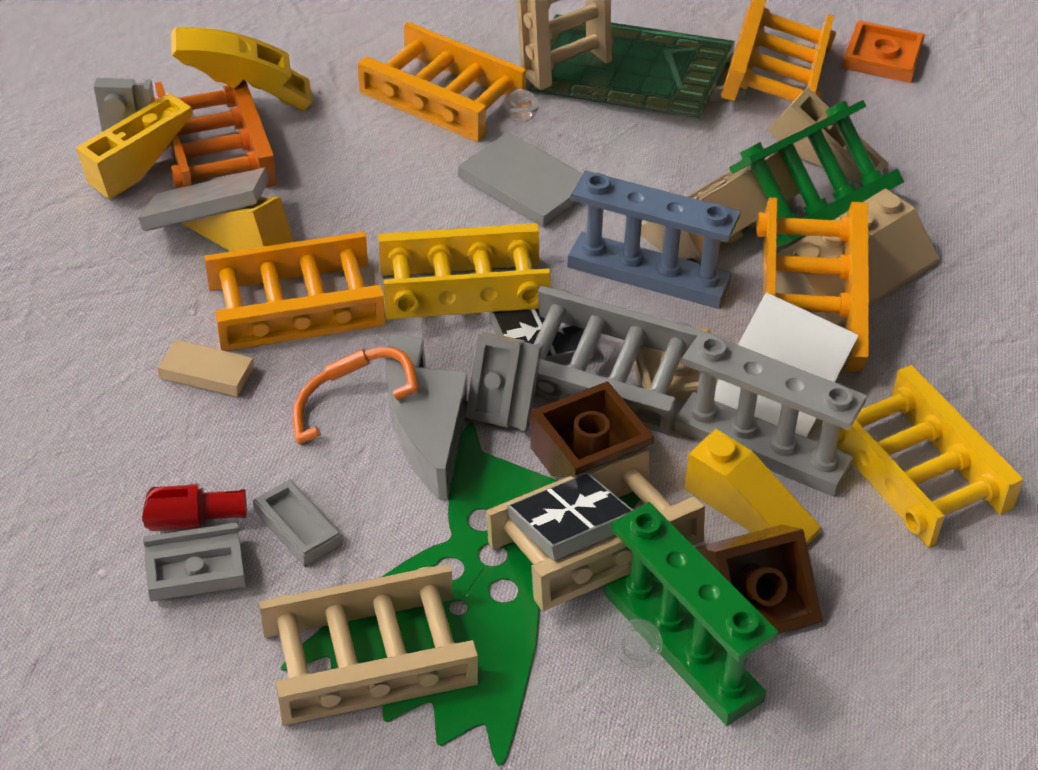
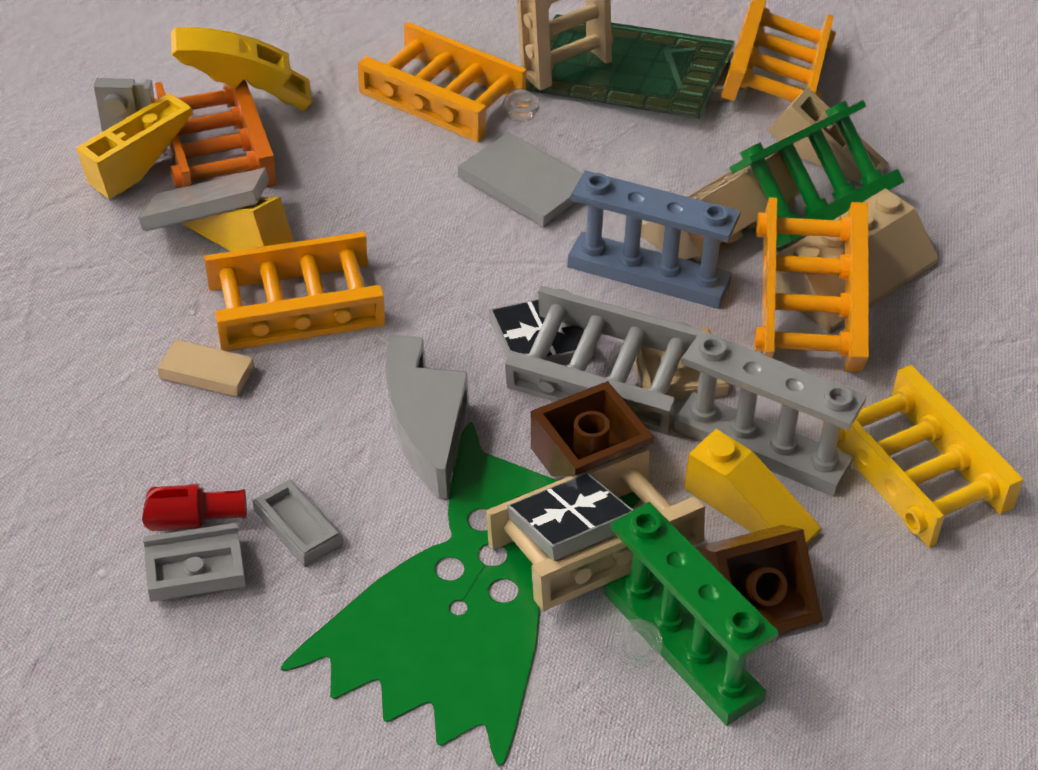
(344, 367): orange piece -> none
(373, 682): tan fence -> none
(461, 250): yellow fence -> none
(503, 381): light grey plate -> none
(795, 339): white sticker -> none
(883, 51): orange tile -> none

